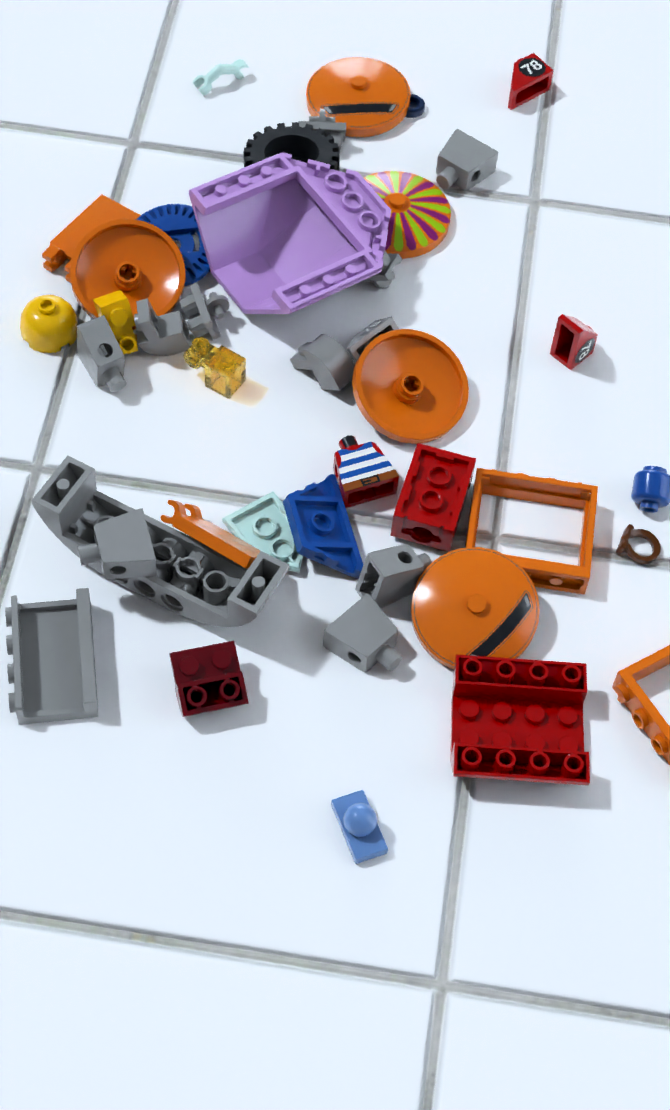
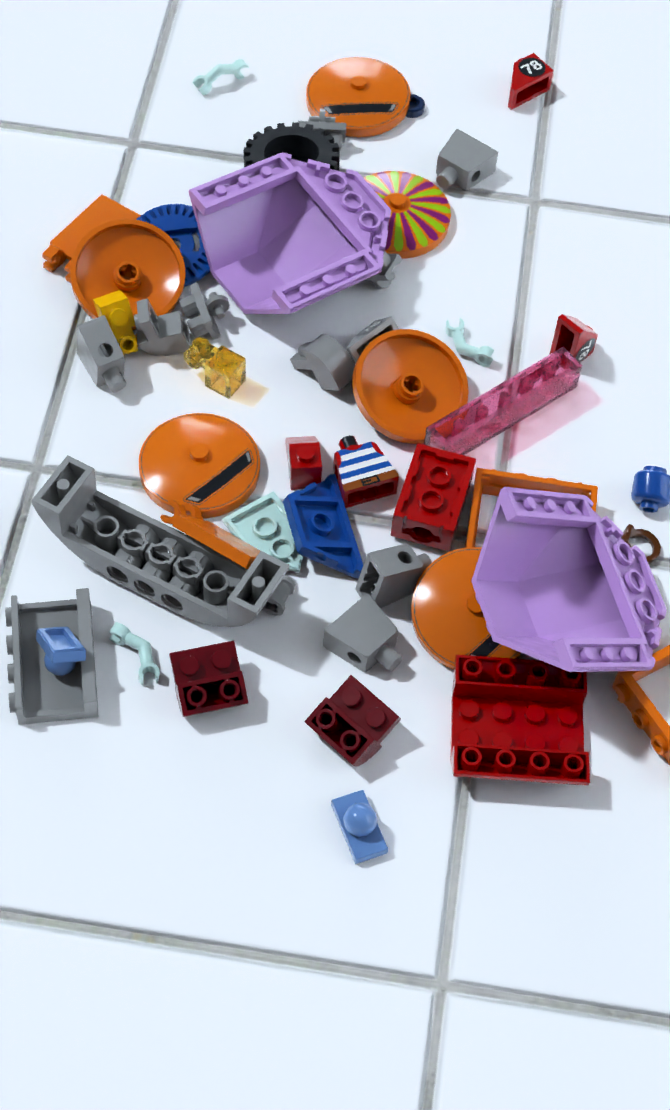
(48, 323): yellow cylinder -> none
(60, 649): none -> medium blue tile
(122, 547): light grey torso -> none
(122, 635): none -> light aqua arm
(200, 463): none -> orange dish
(276, 603): none -> light grey bush
(303, 461): none -> red slope
(353, 721): none -> dark red brick
(481, 355): none -> light aqua arm
(505, 404): none -> clear pink brick
(566, 585): none -> lavender windscreen

